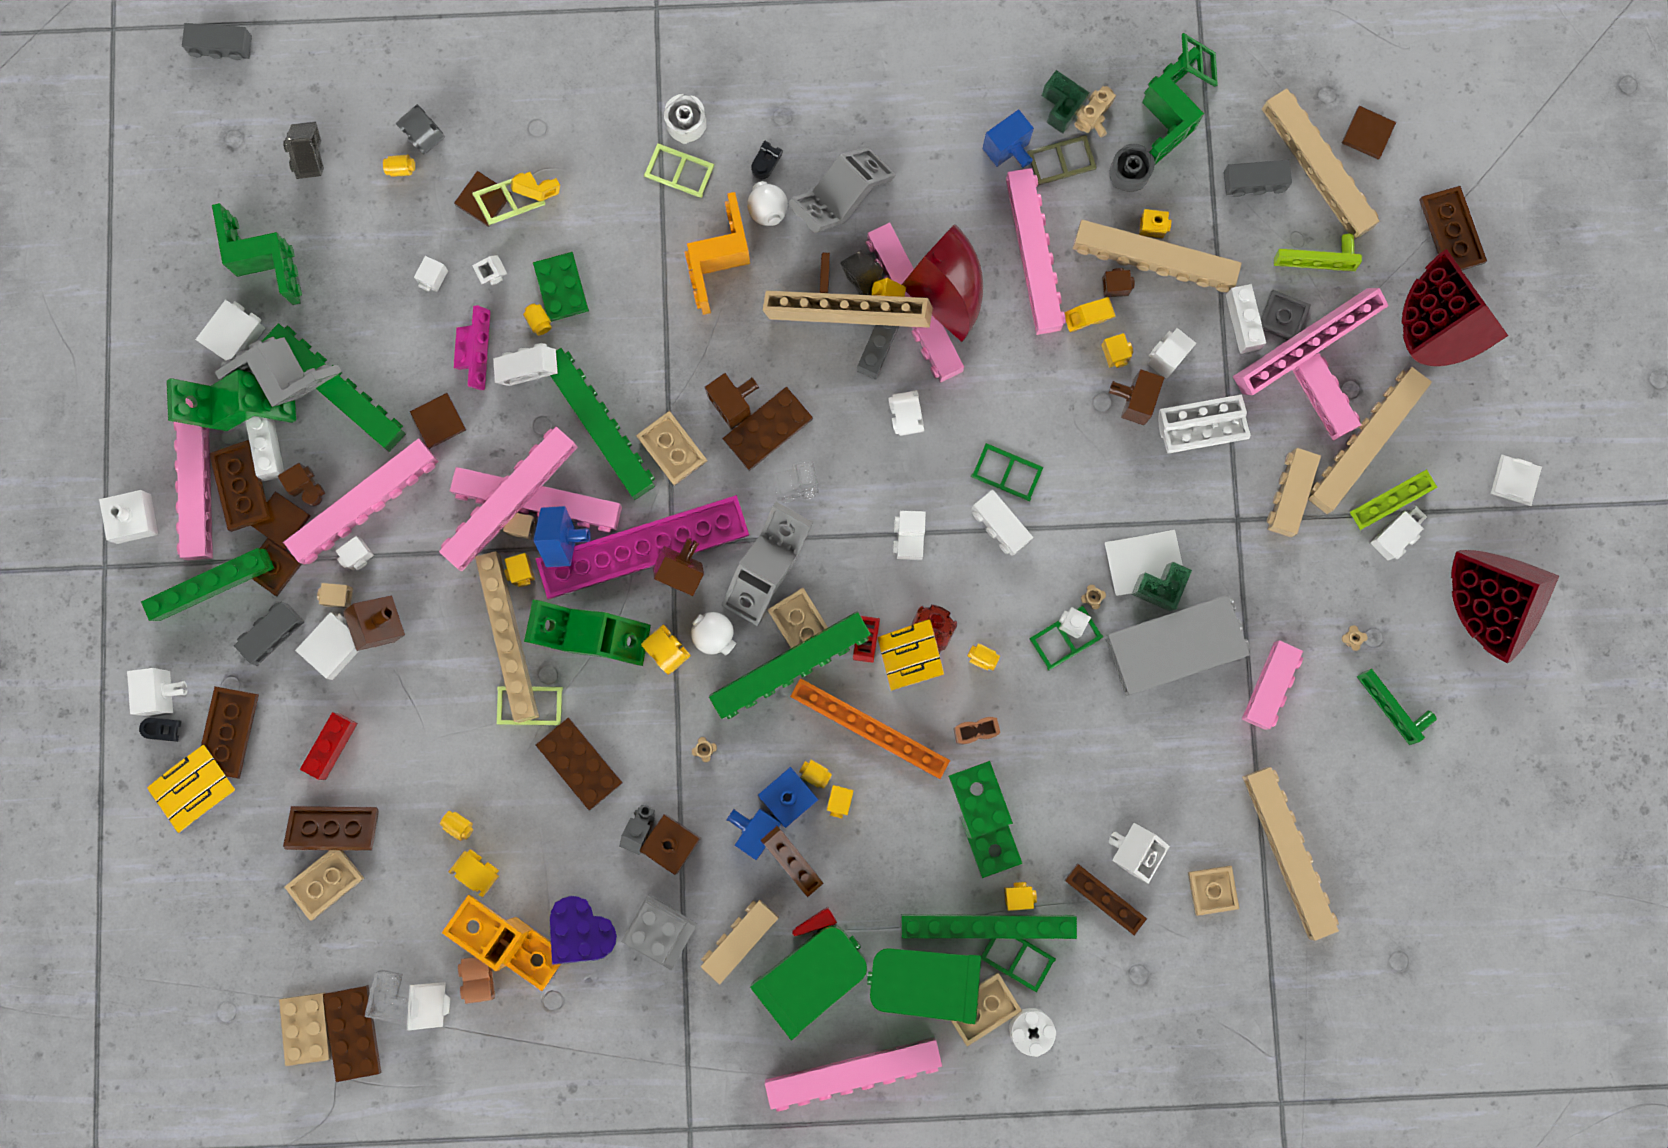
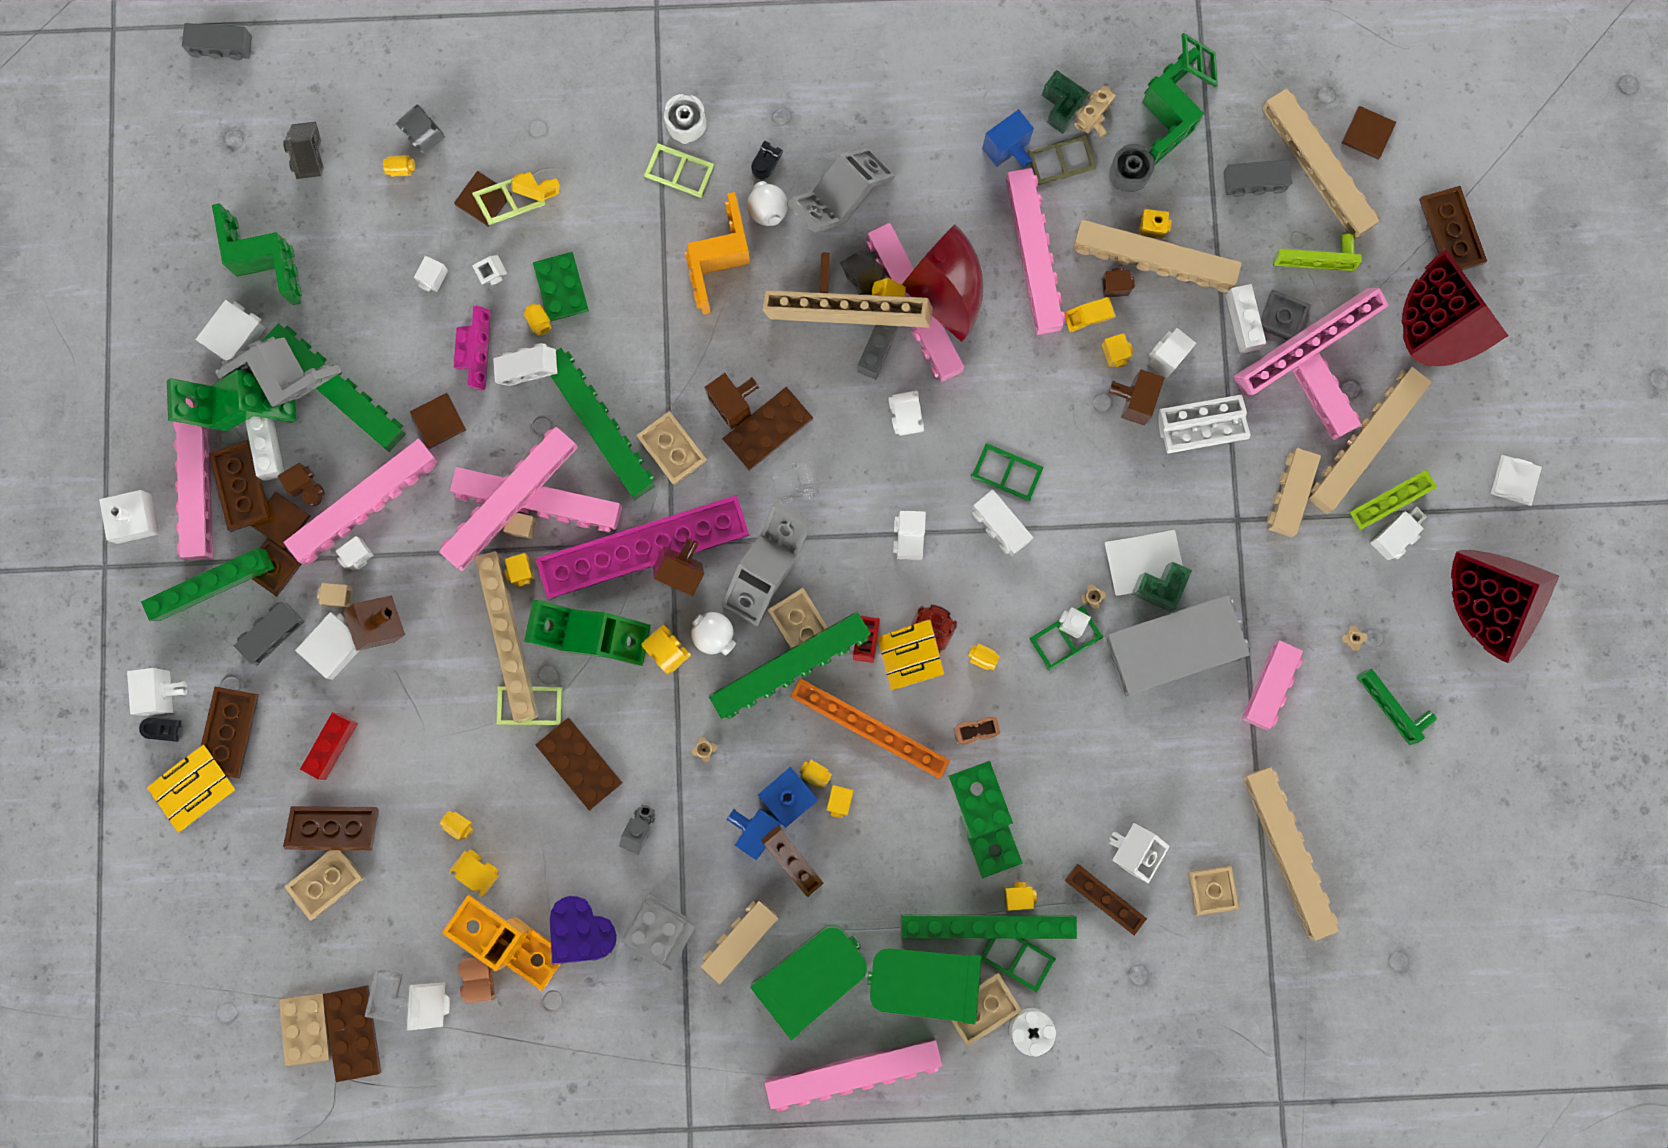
(557, 536): blue brick -> none
(670, 844): reddish brown brick -> none
(818, 921): red slope -> none

